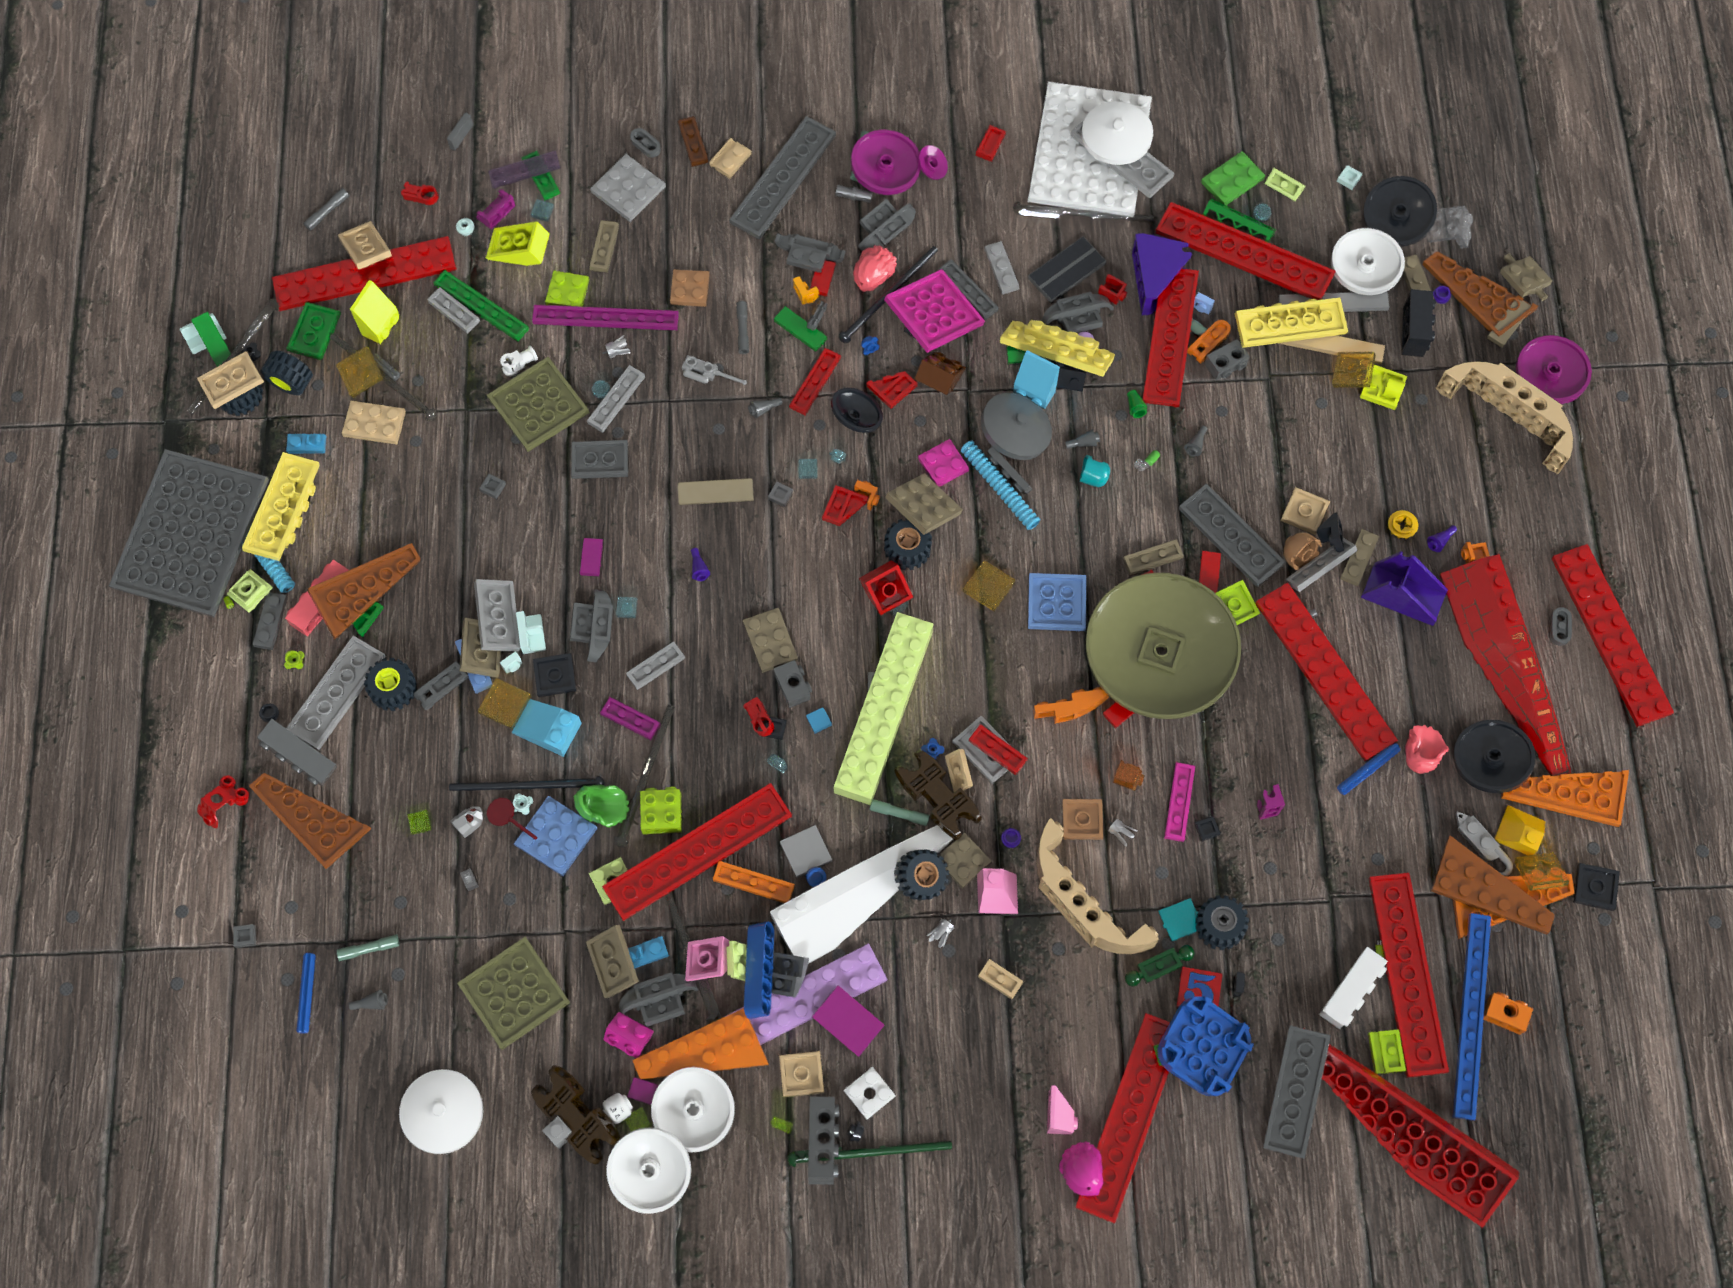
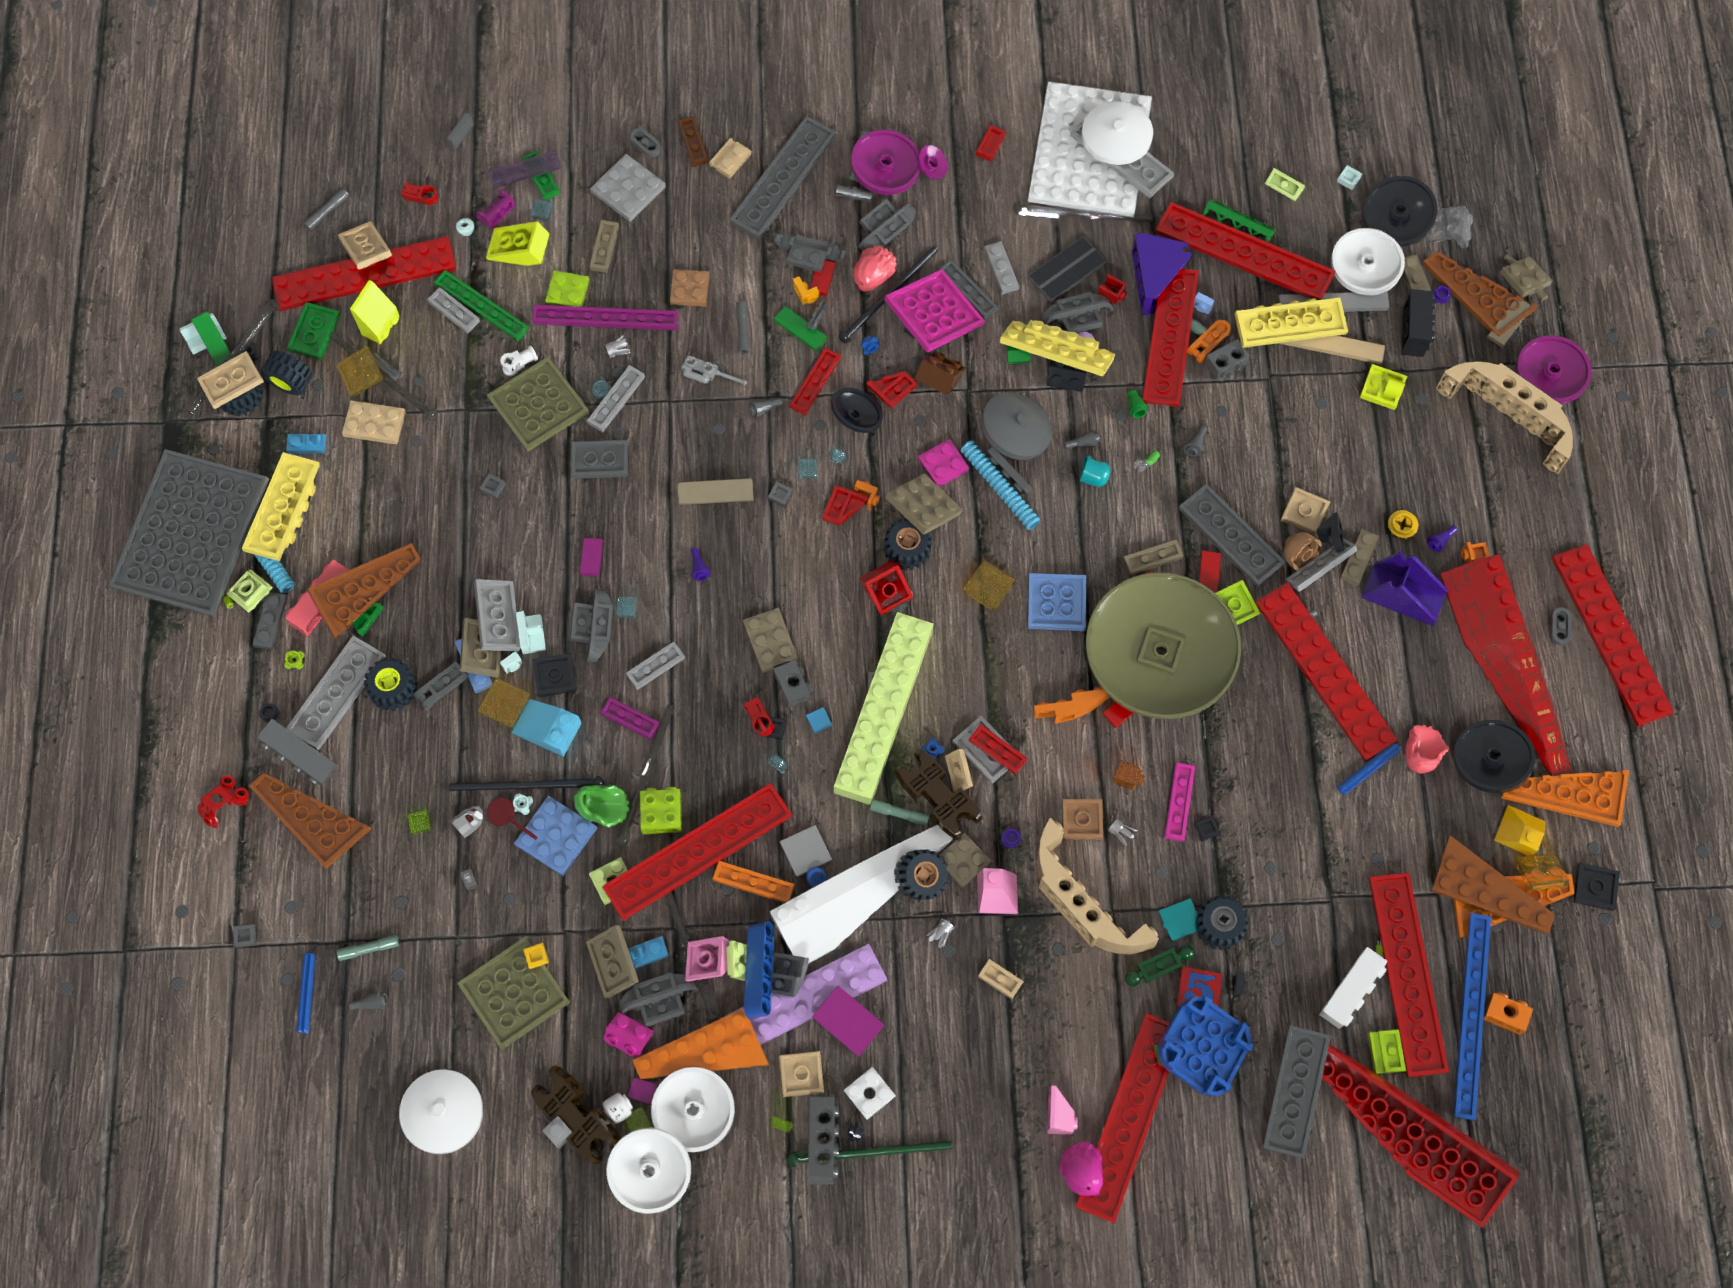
(536, 956): none -> yellow tile
(1036, 379): medium azure slope -> none
(1233, 178): bright green plate -> none
(1262, 212): clear light blue plate -> none
(1273, 803): magenta hinge -> none
(1353, 369): clear yellow plate -> none
(1482, 841): light grey plate -> none

